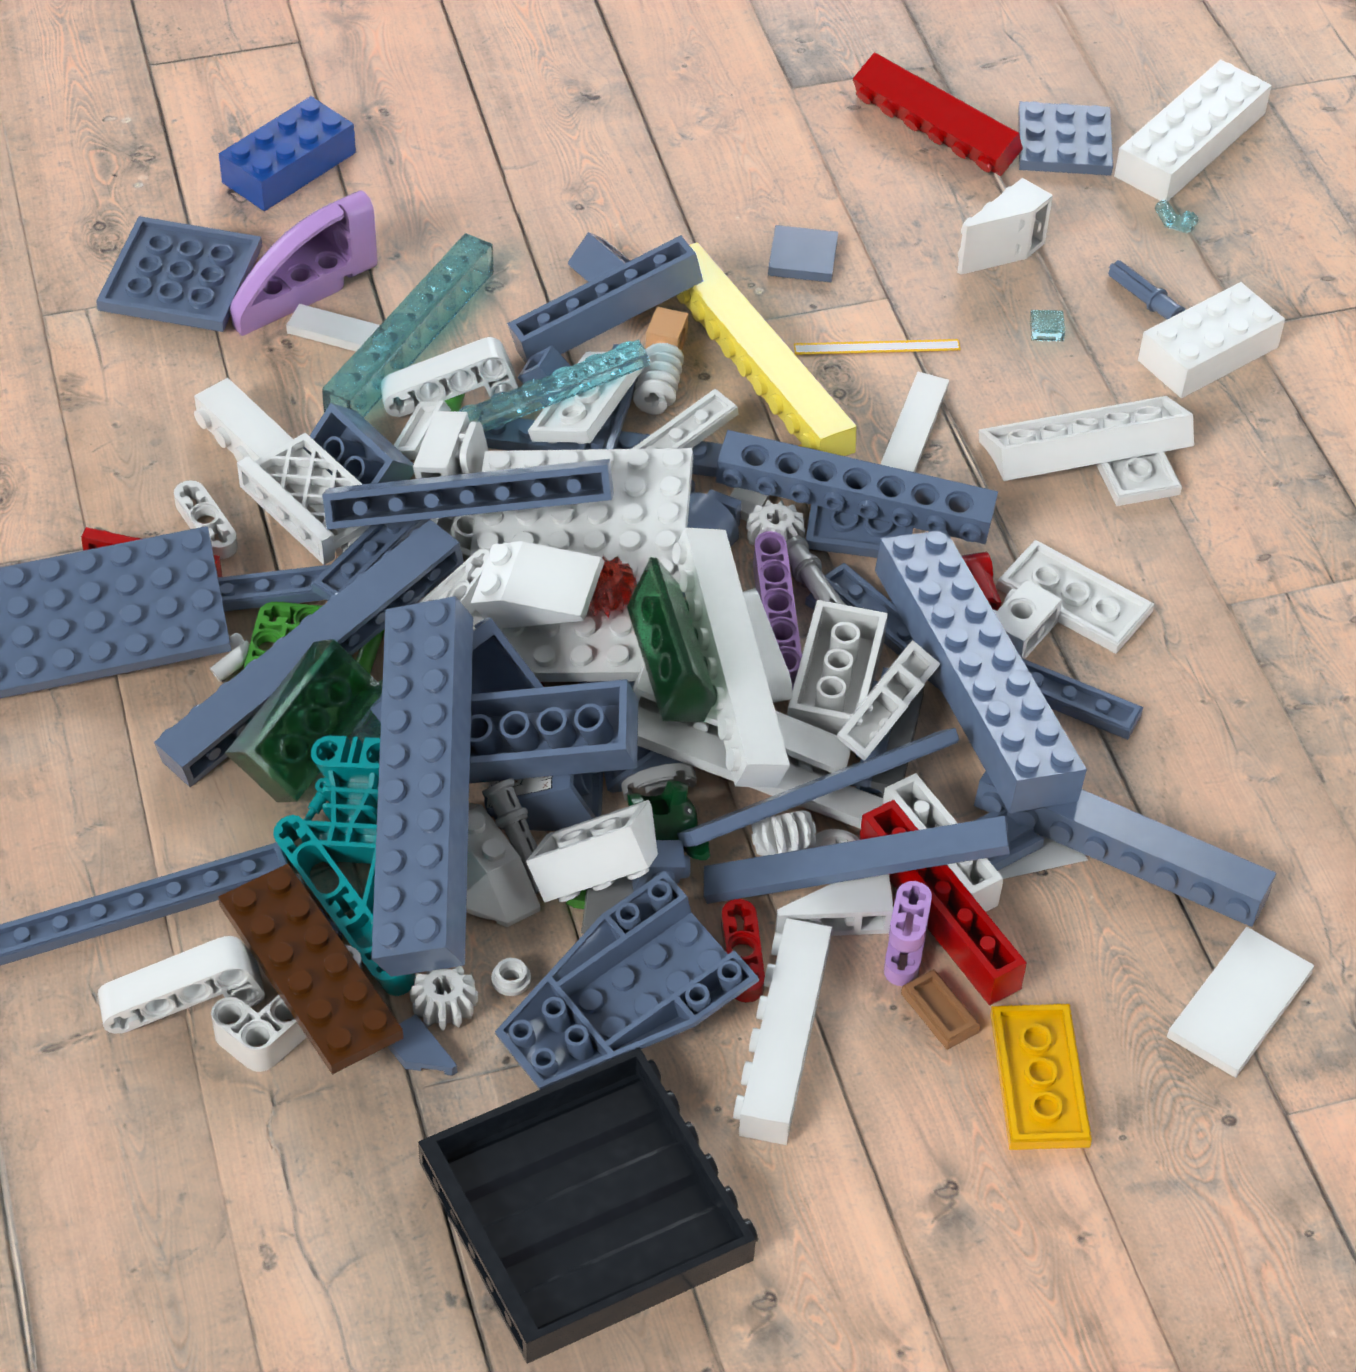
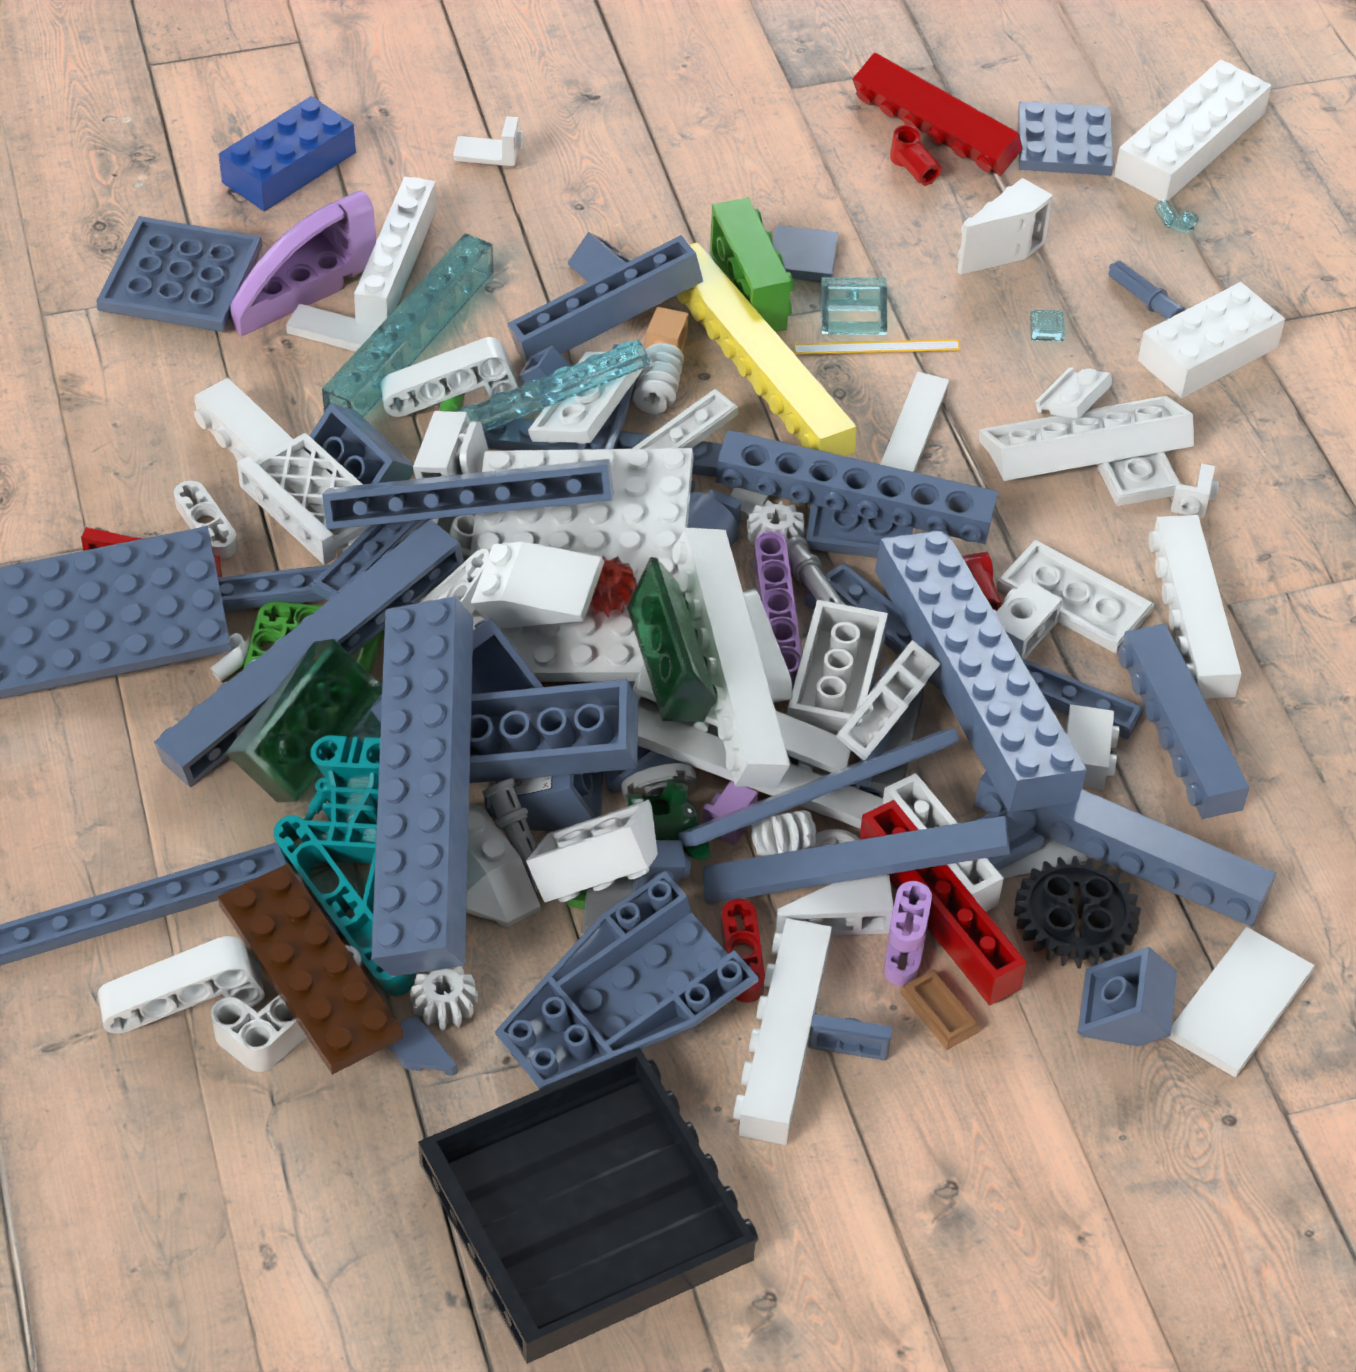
(395, 252): none -> white brick
(416, 427): white tile -> none
(492, 150): none -> white bracket
(511, 969): white plate -> none
(726, 802): none -> lavender brick
(750, 261): none -> bright green brick
(850, 1037): none -> sand blue plate
(853, 294): none -> clear light blue tile
(910, 153): none -> red piece
(1040, 1077): yellow tile -> none
(1074, 392): none -> white plate
(1093, 737): none -> white brick
(1101, 905): none -> black gear
(1128, 999): none -> sand blue slope
(1183, 721): none -> sand blue brick
(1194, 500): none -> white bracket
(1195, 605): none -> white brick

